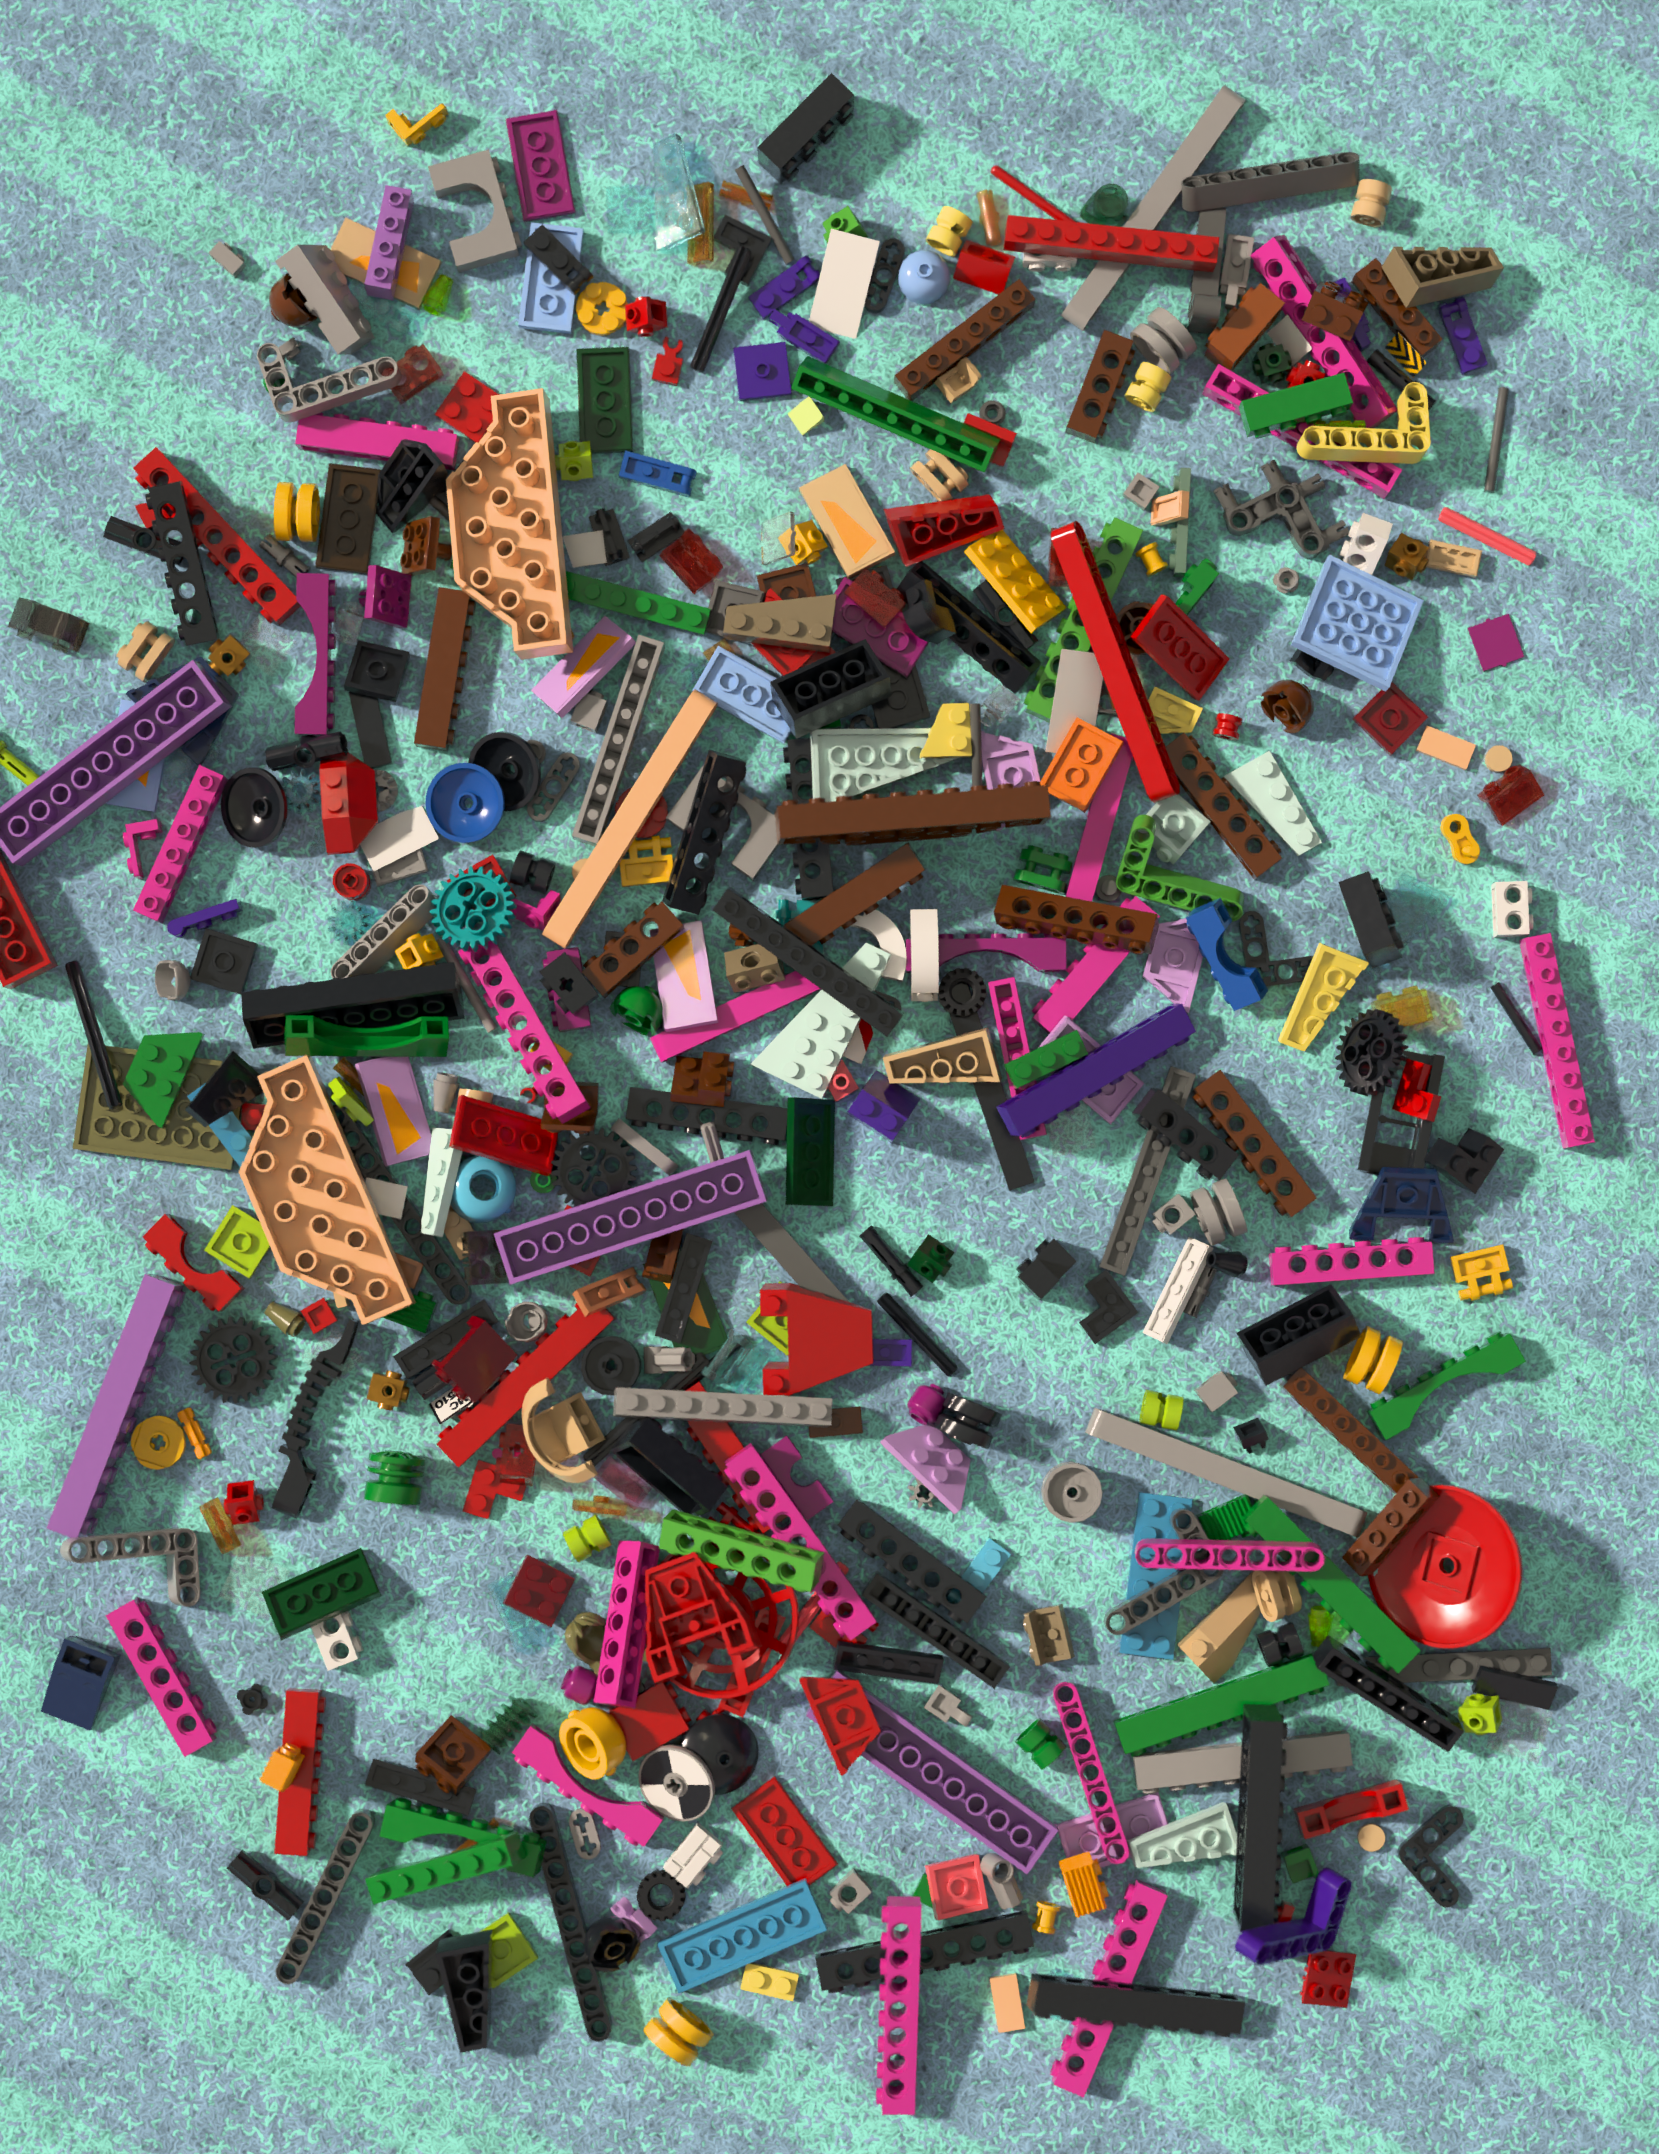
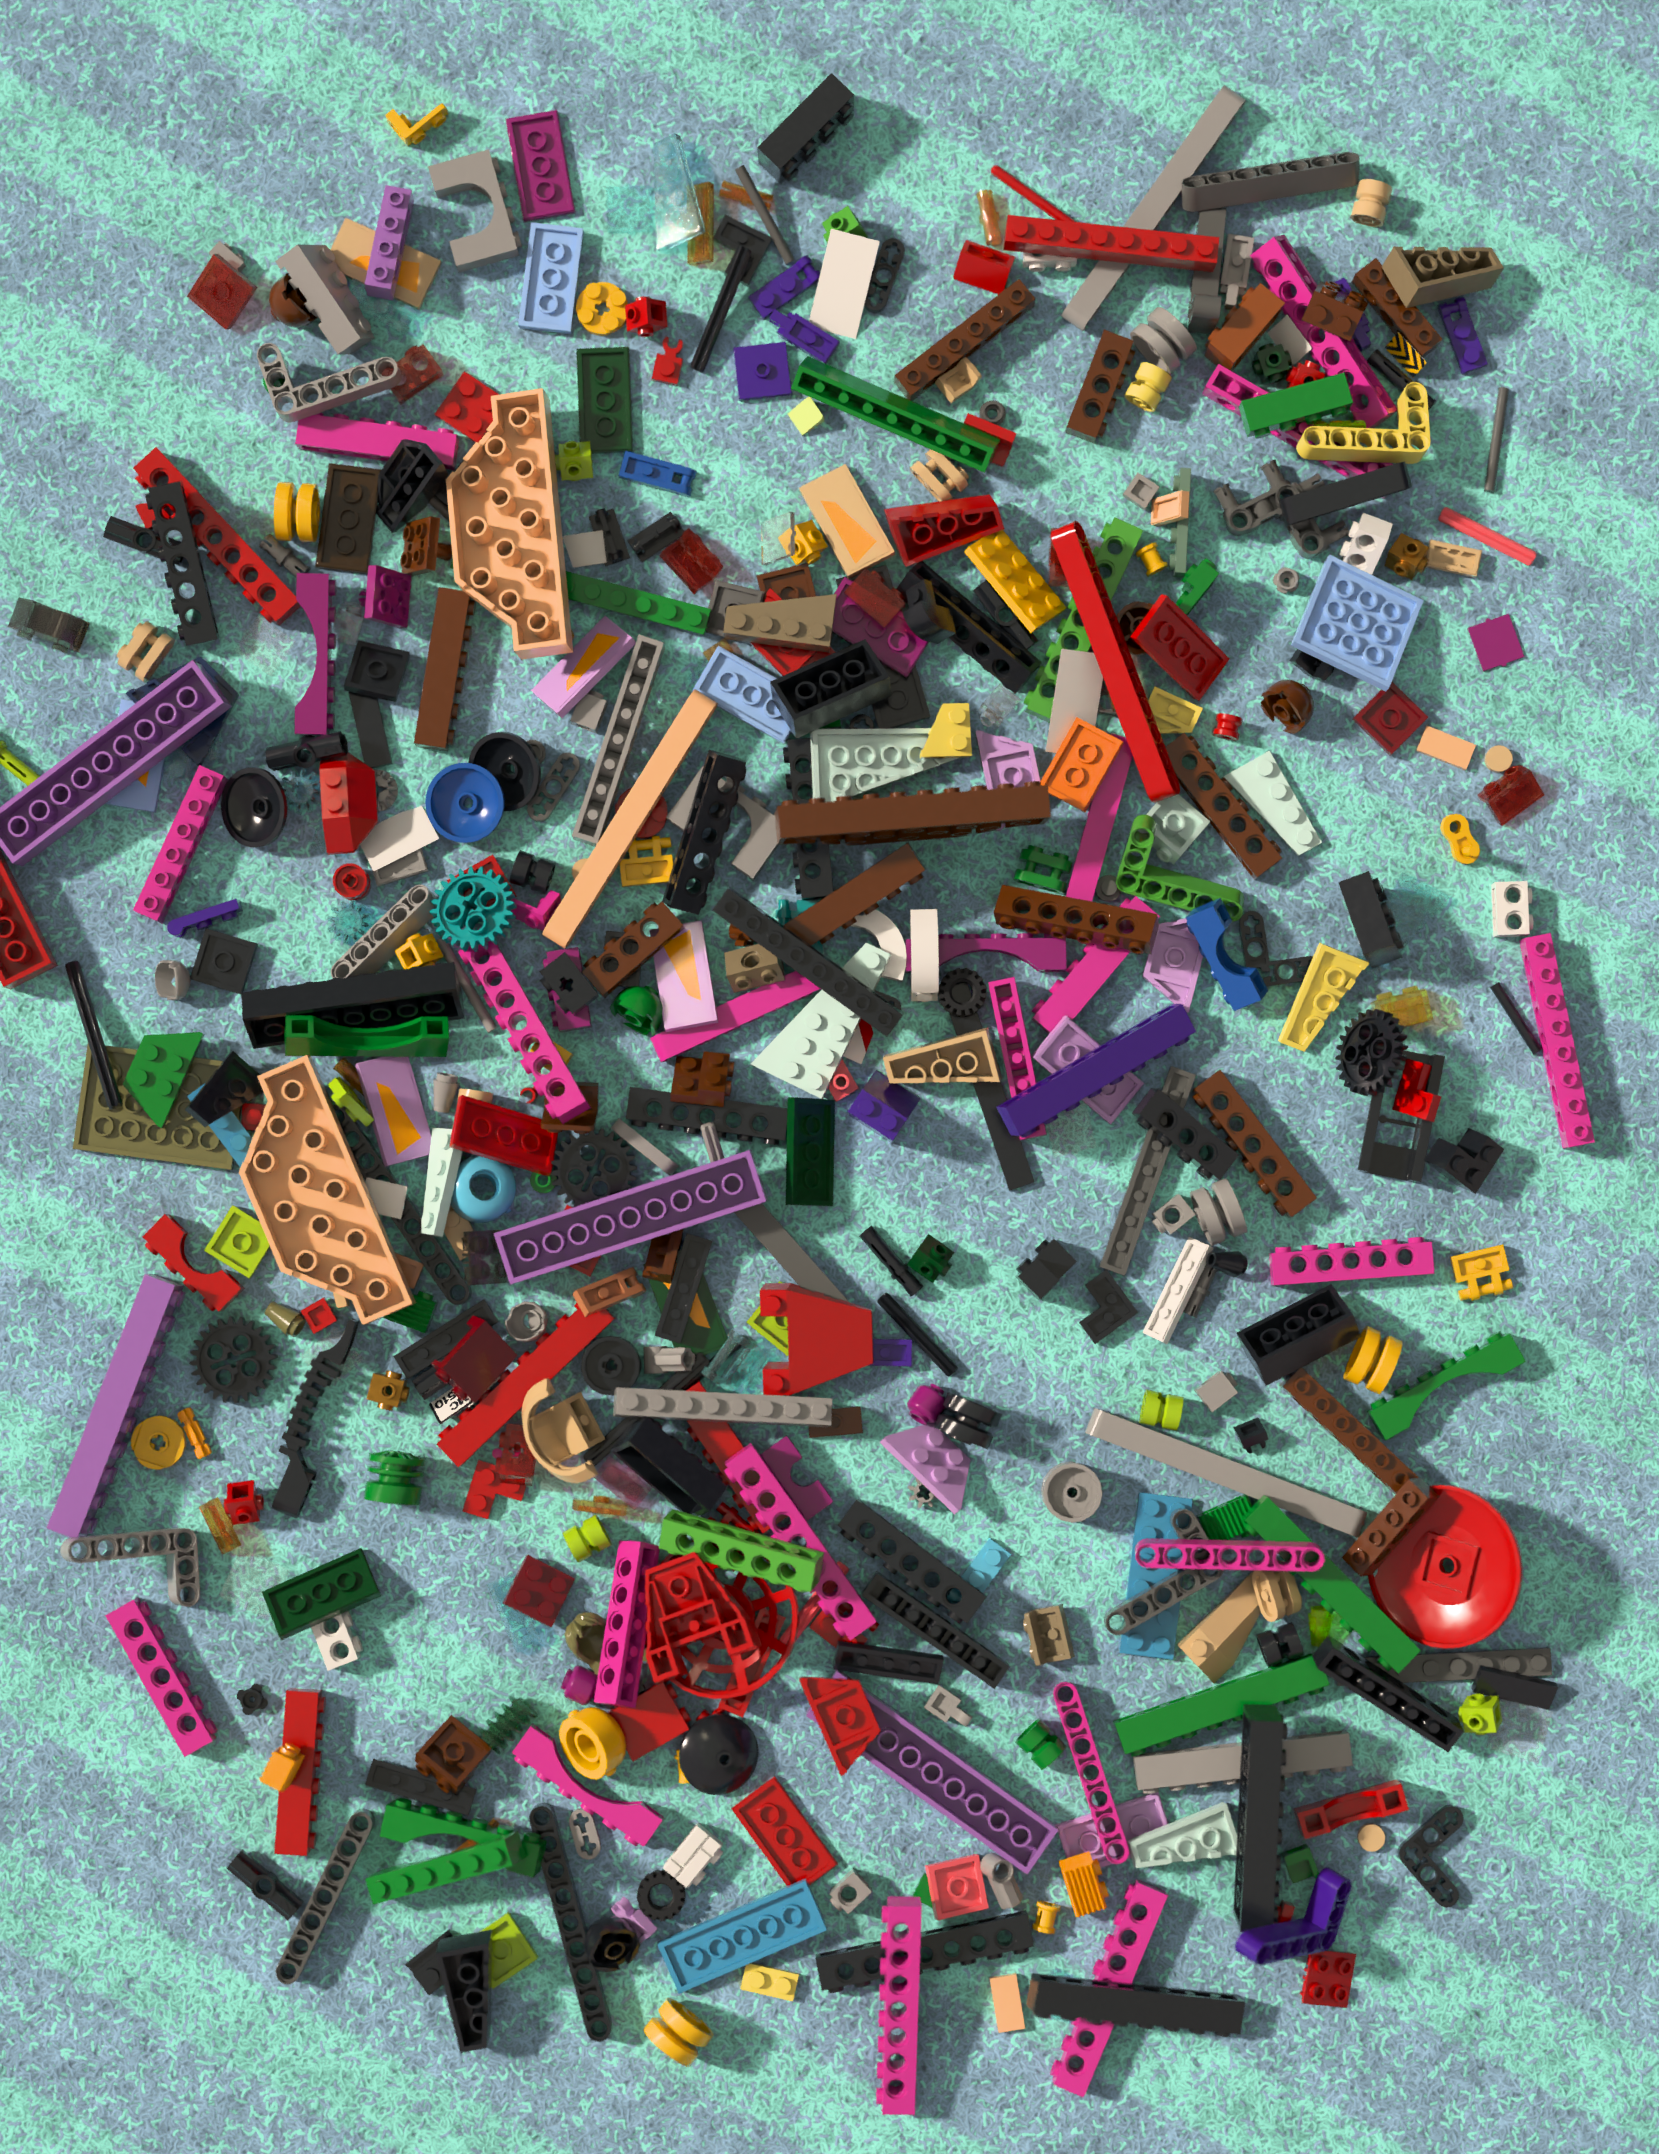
(79, 1682): dark blue slope -> none
(146, 830): dark pink bracket -> none
(222, 291): none -> clear red plate
(232, 646): pearl gold brick -> none
(290, 348): light grey plate -> none
(437, 296): clear neon green cone -> none
(557, 259): black plate -> none
(688, 1770): piece -> none
(923, 277): light blue cylinder -> none
(950, 228): light yellow wheel -> none
(976, 758): dark grey bar -> none
(1046, 1059): green plate -> none
(1108, 206): clear green piece -> none
(1345, 493): none -> black beam
(1404, 1195): dark blue wing -> none

